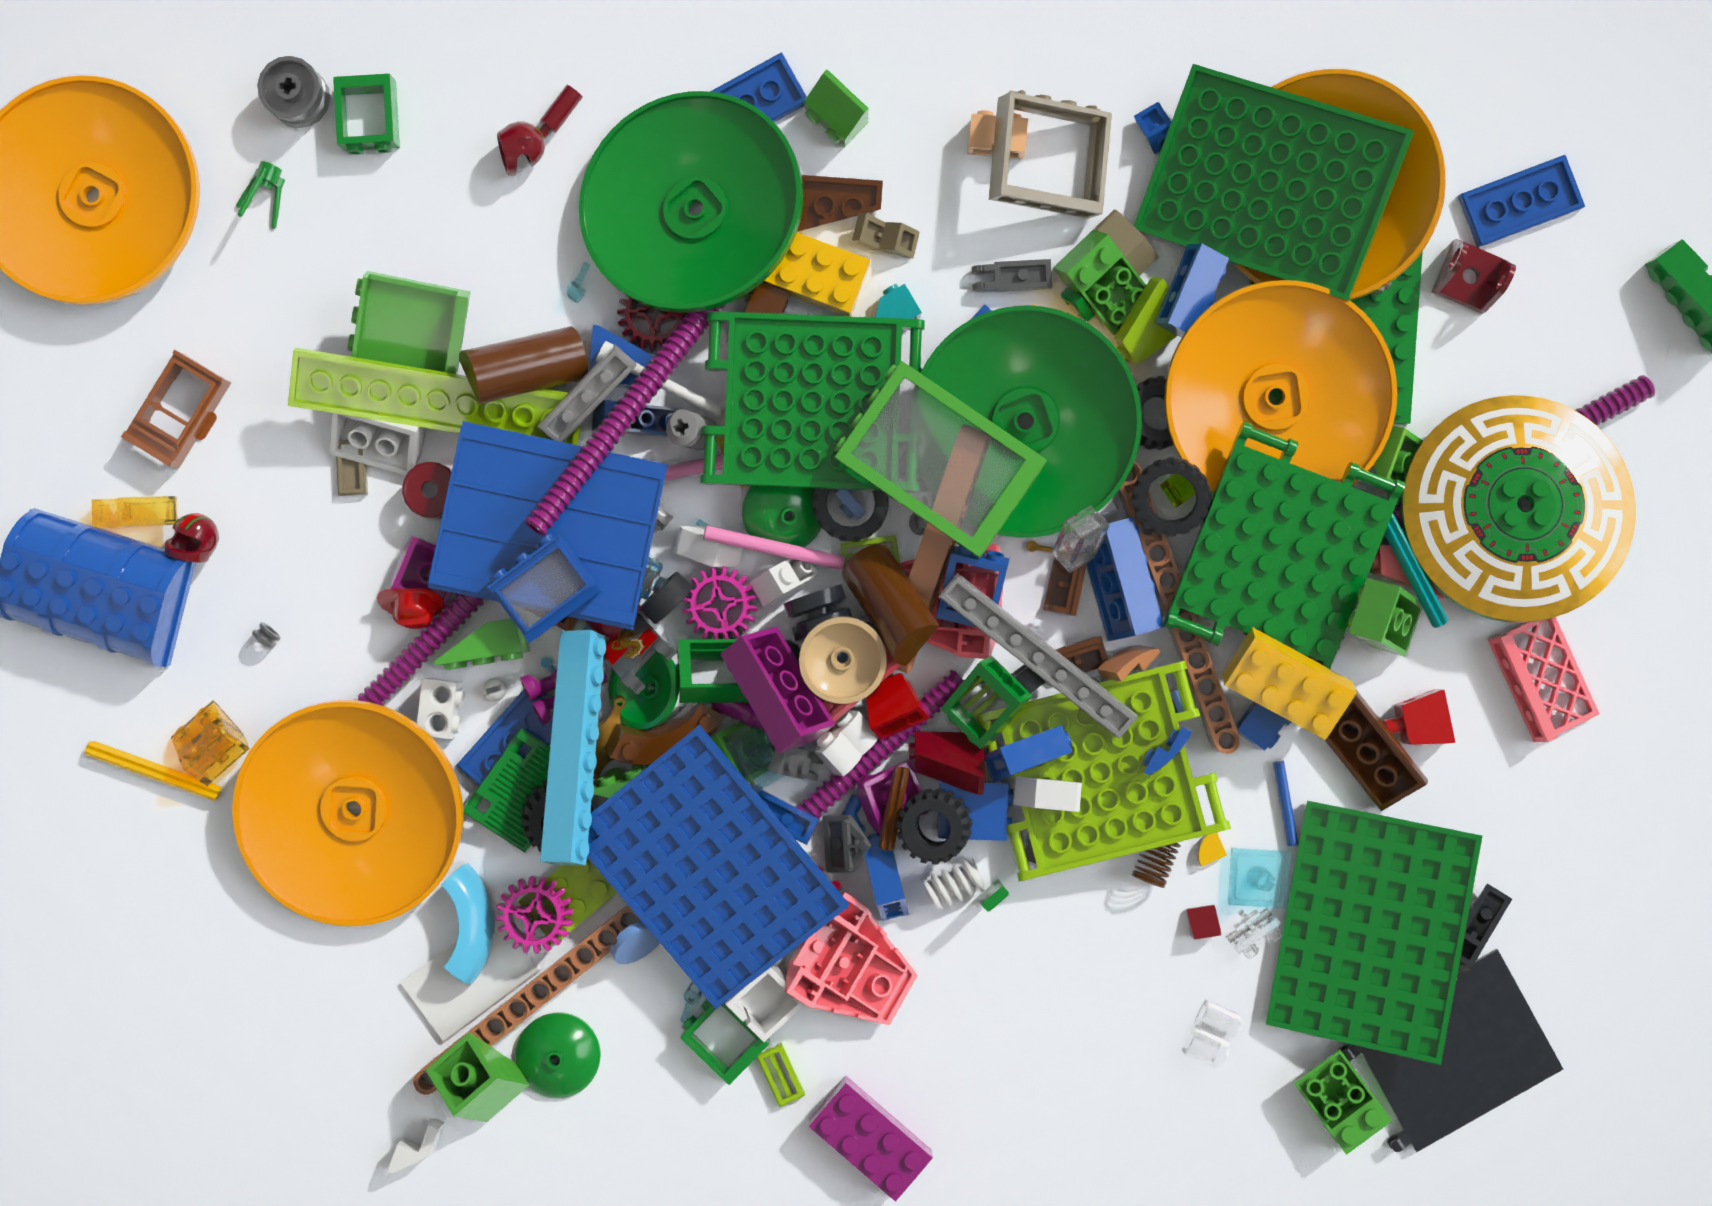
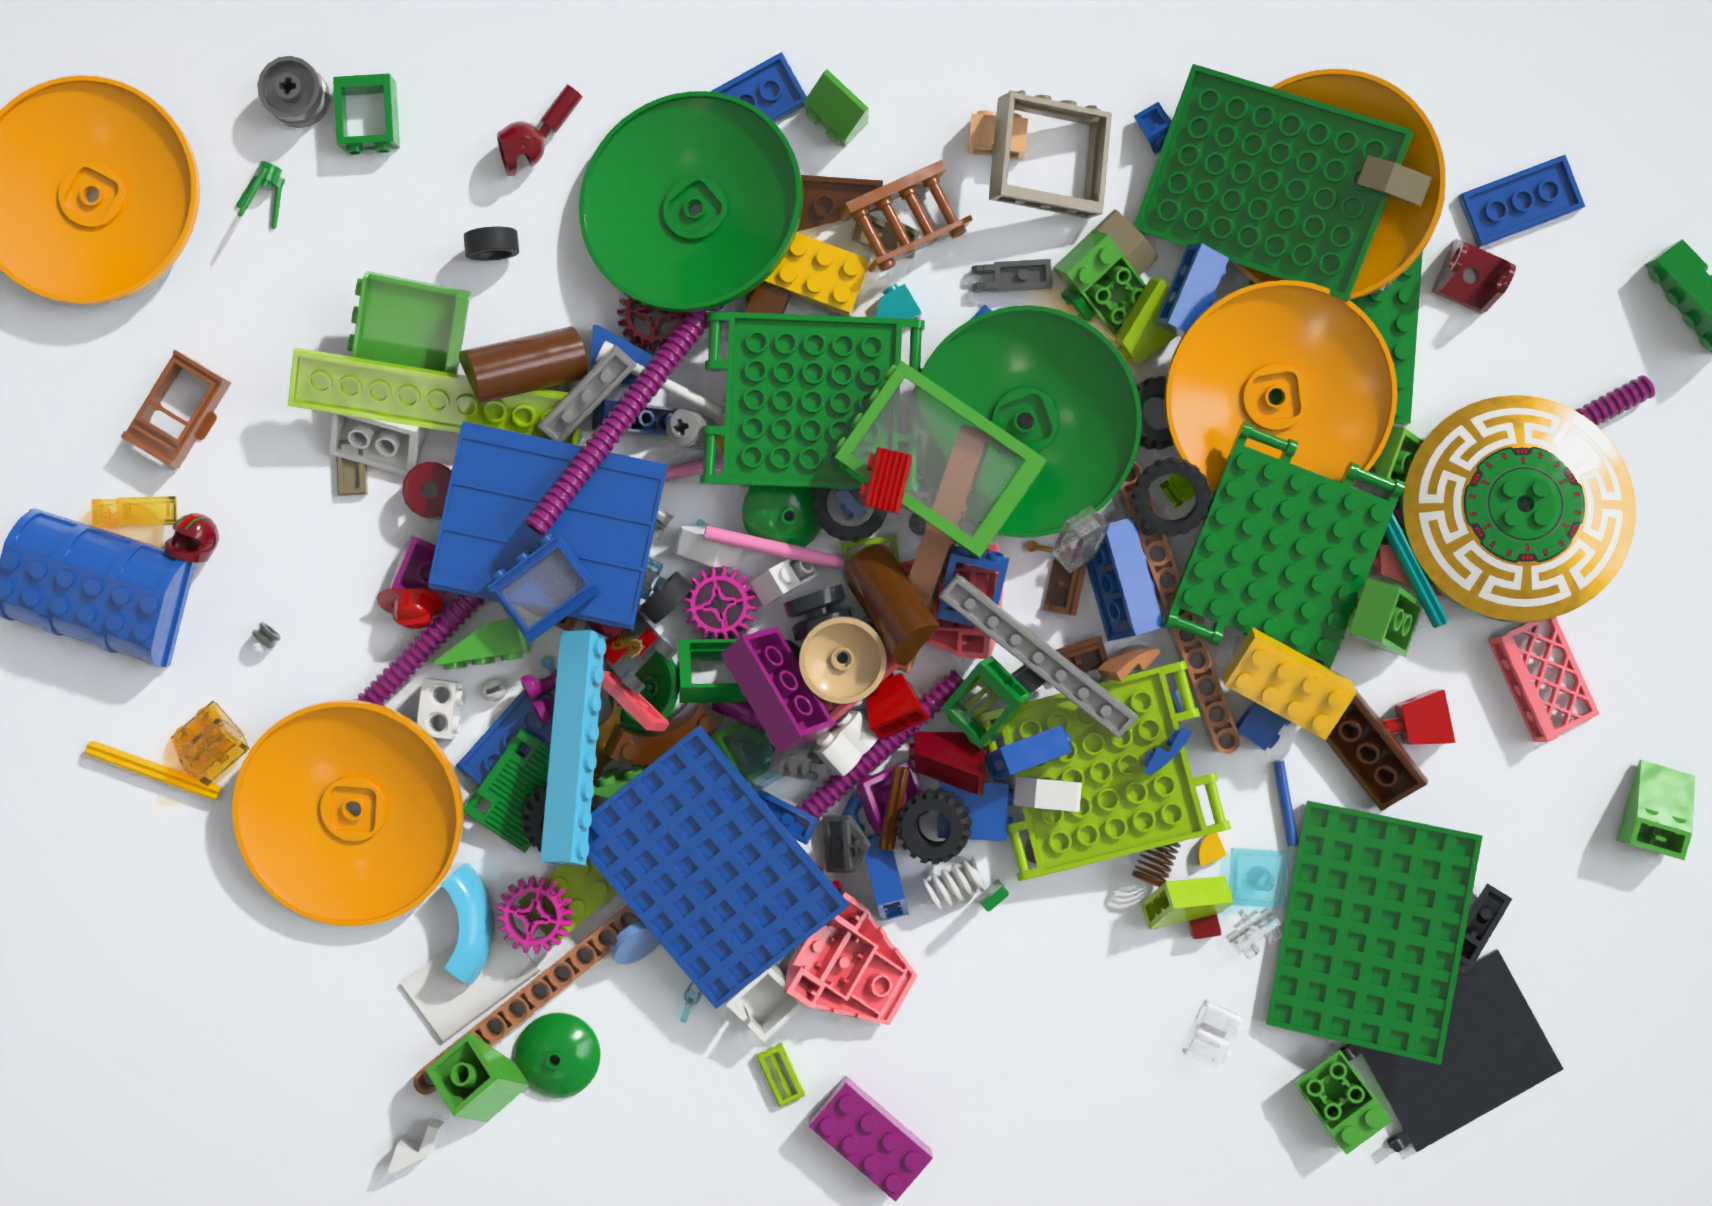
(491, 243): none -> black tyre
(574, 289): clear light blue hand -> none
(634, 704): none -> coral tile
(741, 1062): green window -> none
(887, 480): none -> red brick
(906, 189): none -> dark orange fence
(1186, 901): none -> lime slope
(1394, 180): none -> dark tan slope
(1659, 810): none -> slope

